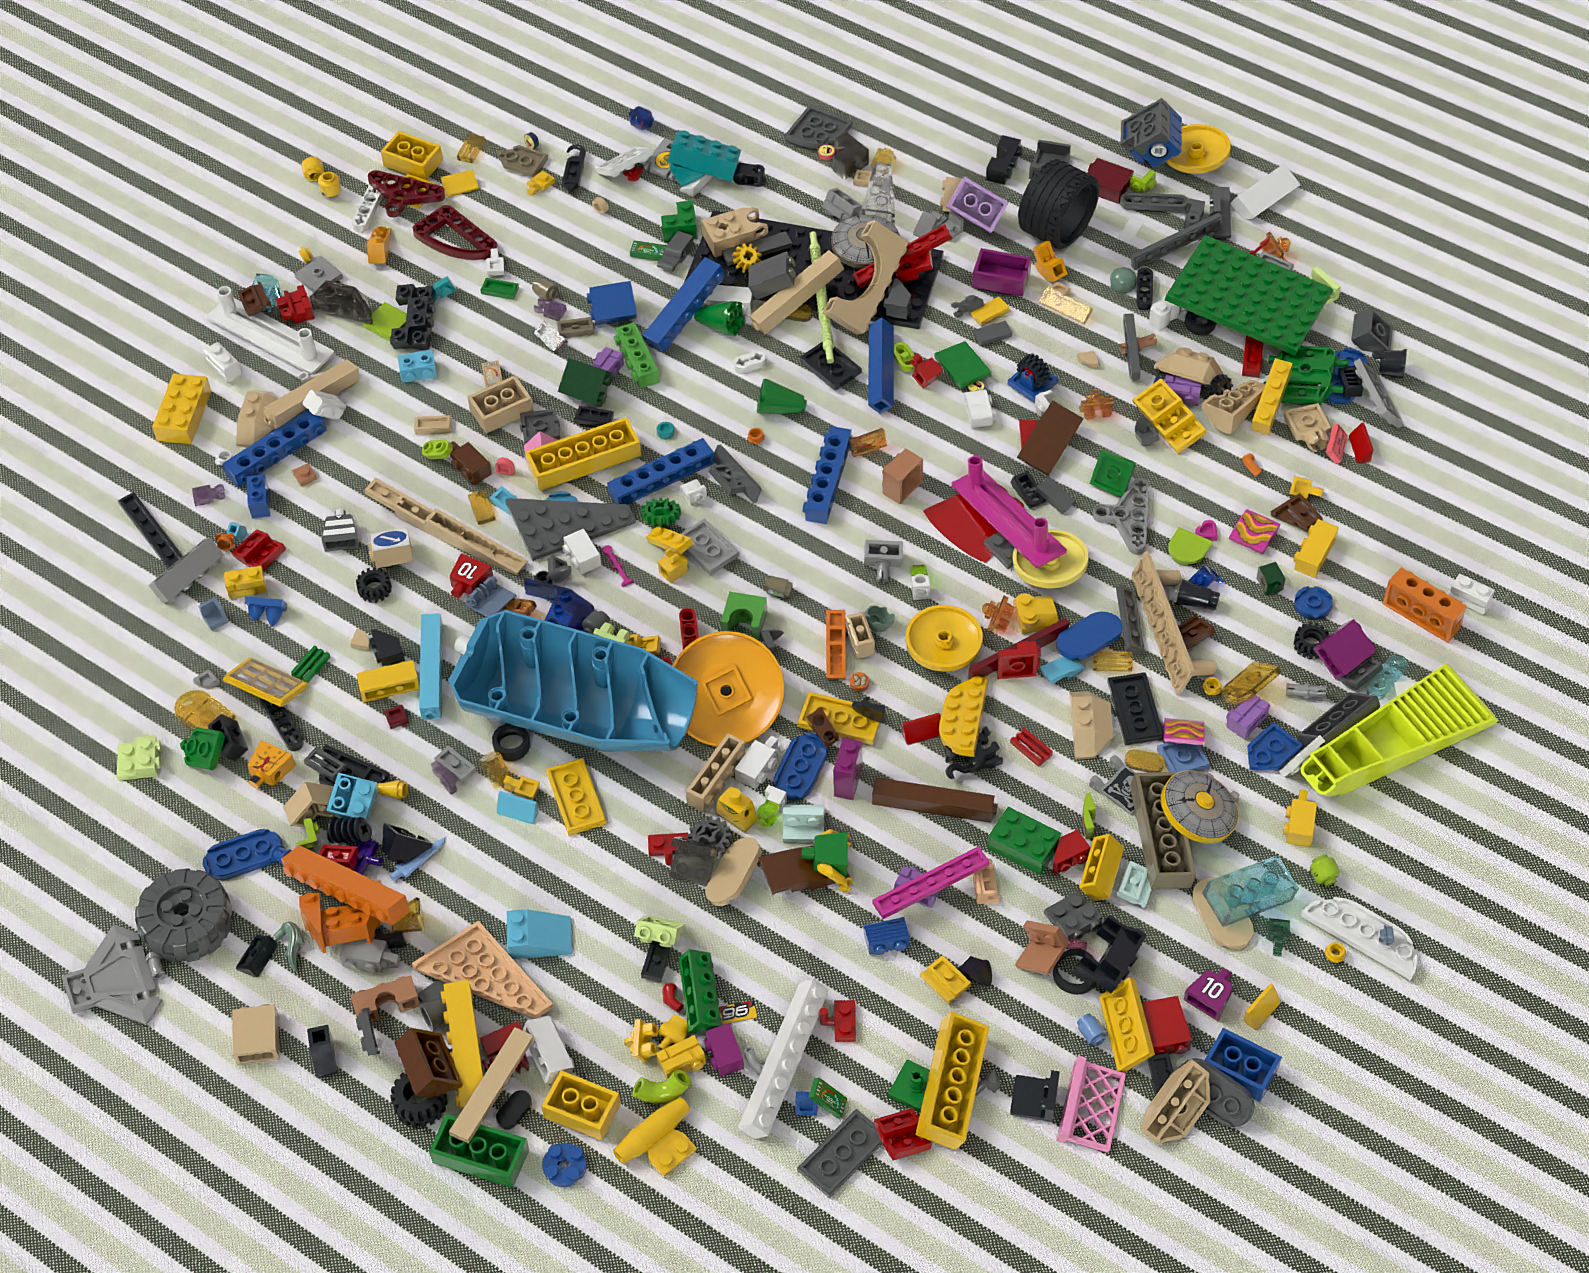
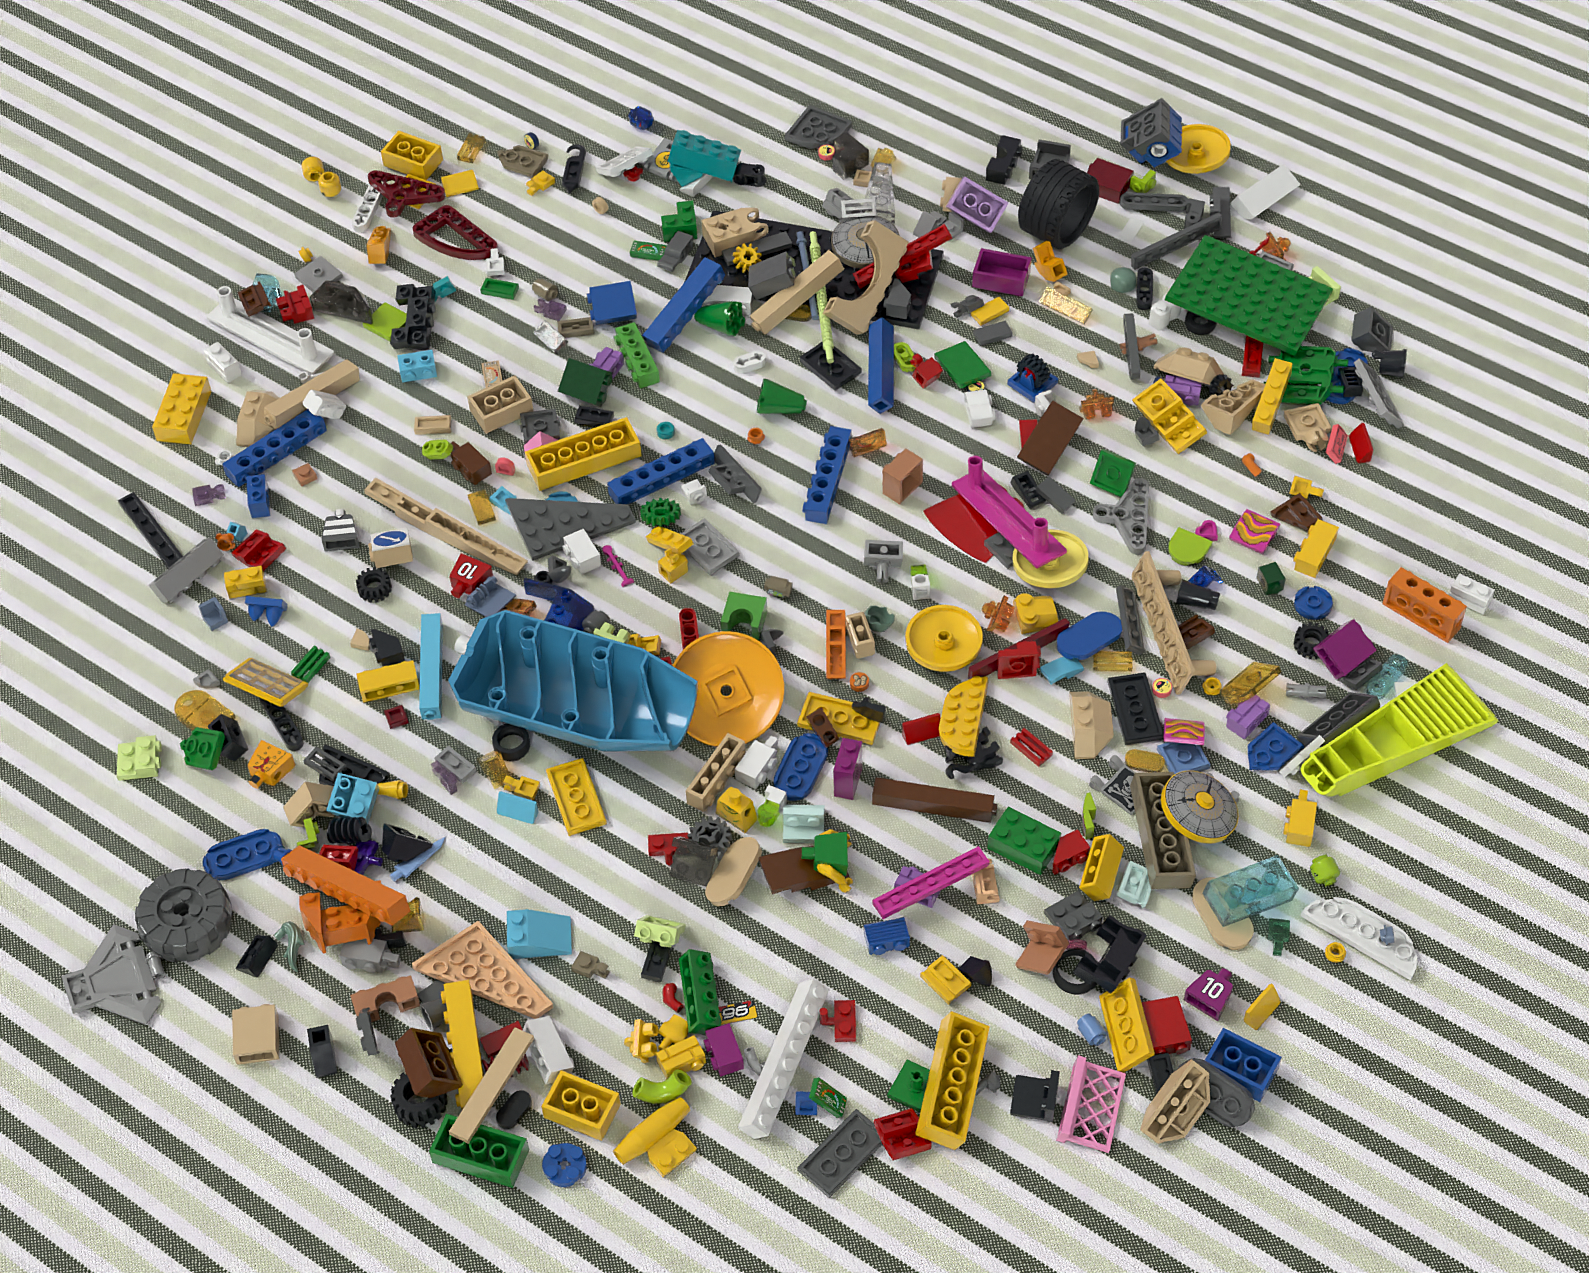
(587, 965): none -> dark tan plate
(801, 243): none -> sand blue bar
(844, 209): none -> white tile
(1162, 688): none -> tile

